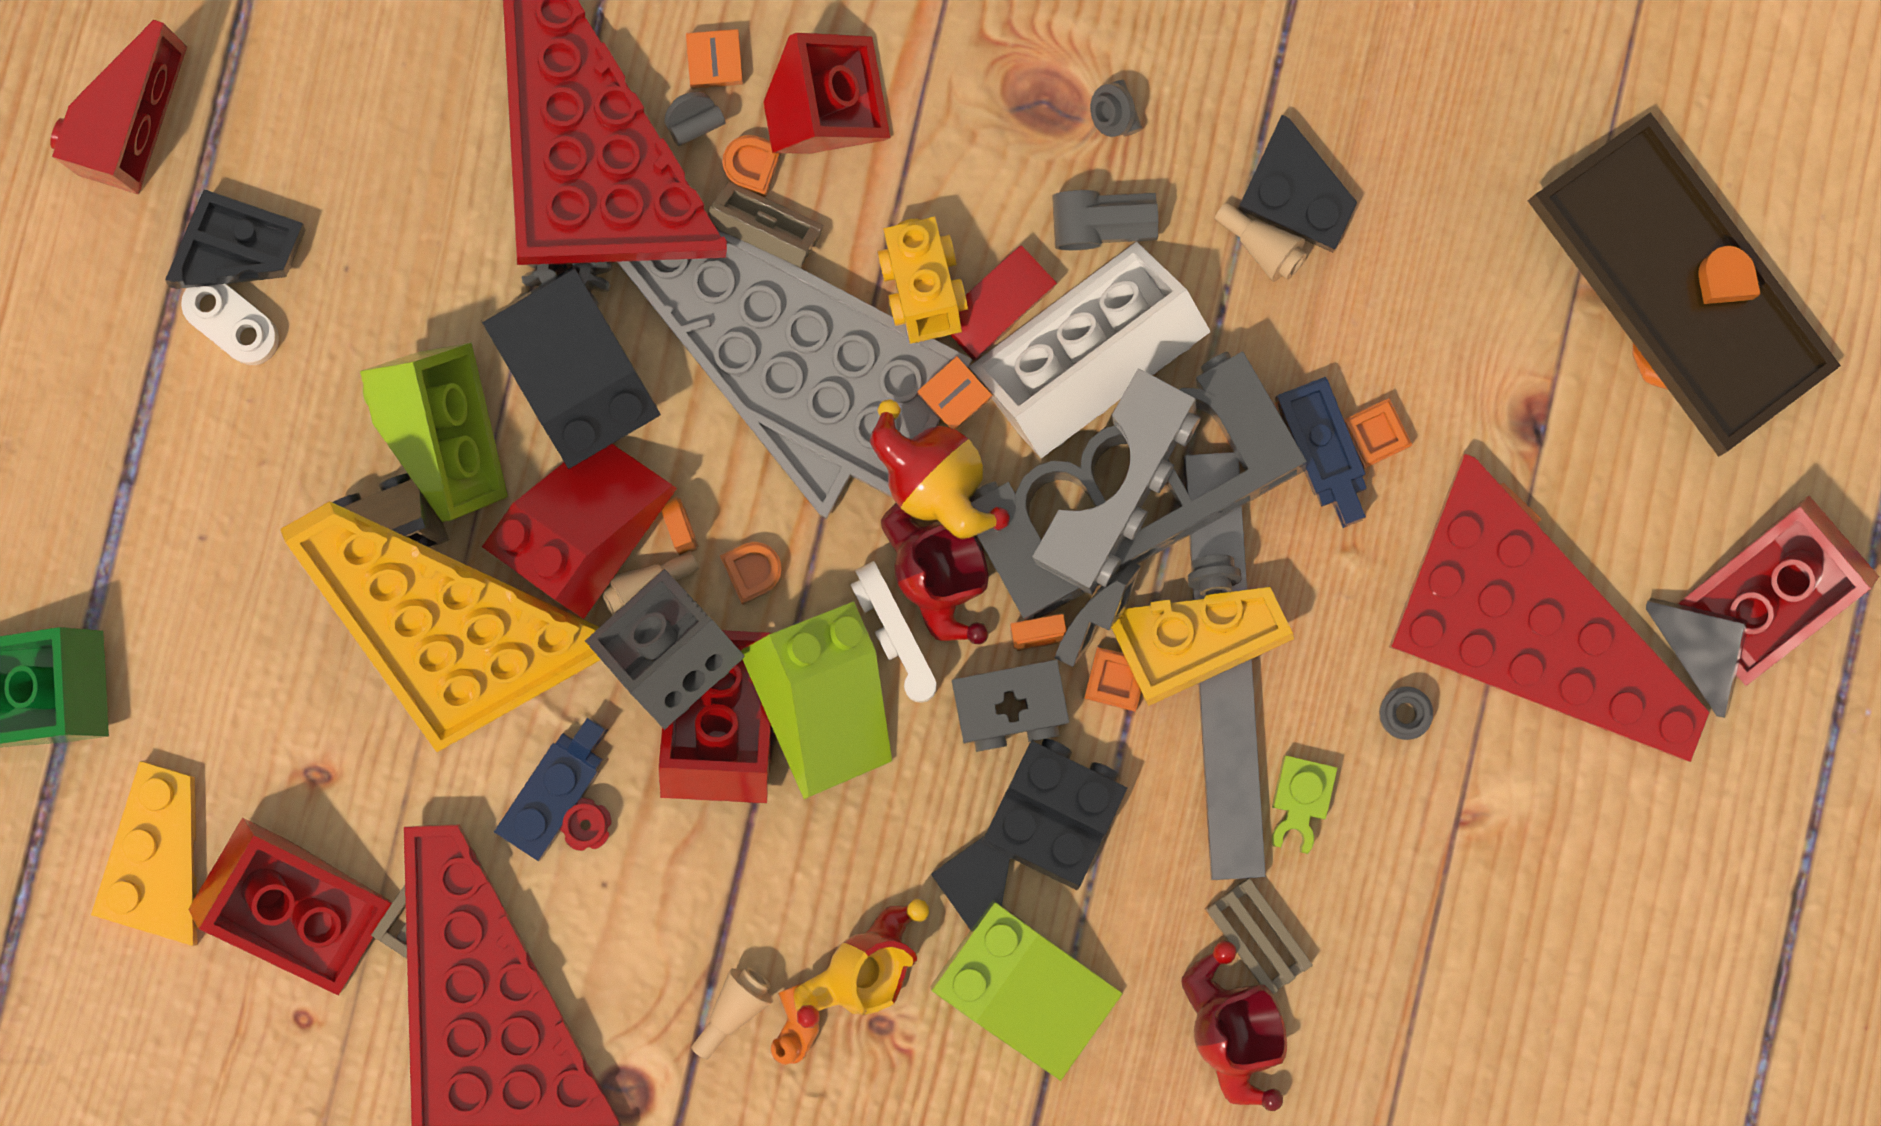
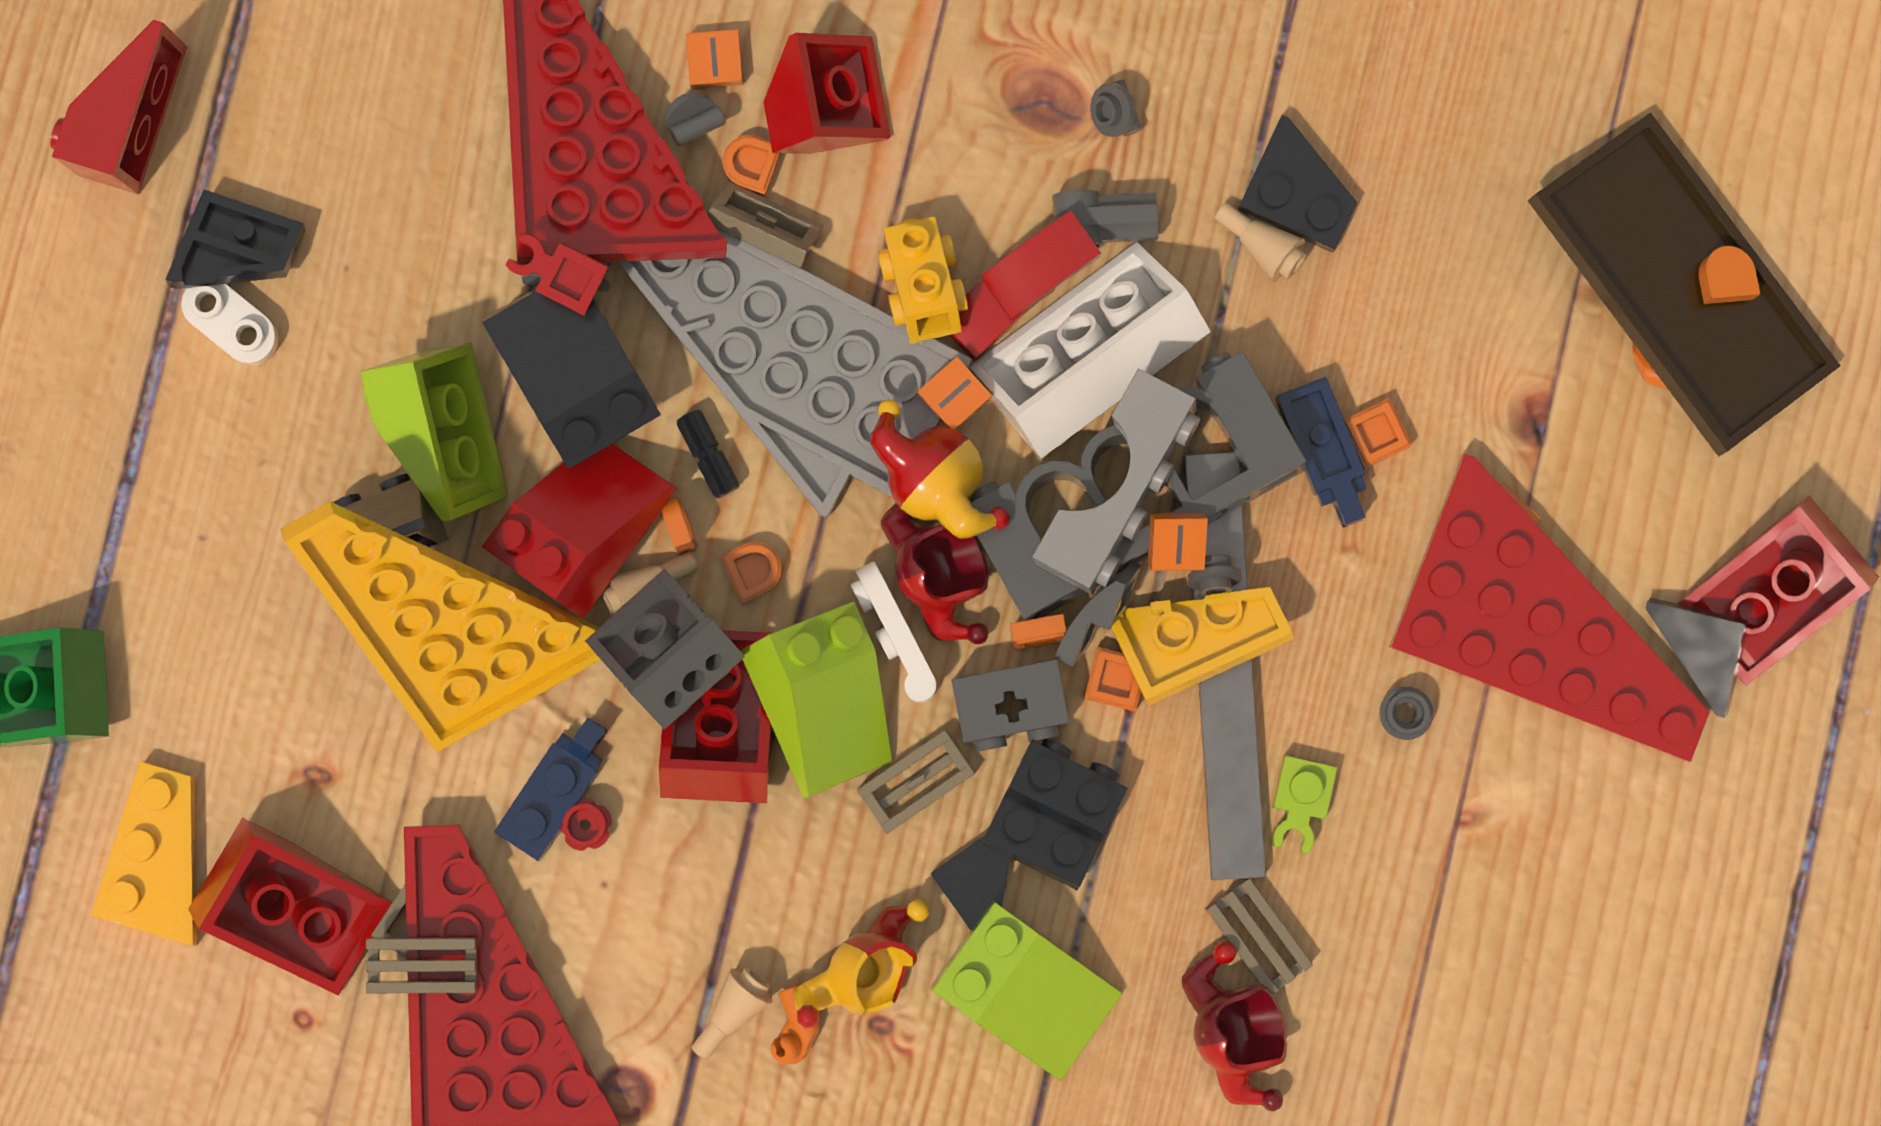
(375, 965): none -> dark tan tile
(566, 276): none -> red plate
(711, 461): none -> black piece
(878, 807): none -> dark tan tile
(1040, 265): none -> red slope
(1177, 541): none -> orange tile

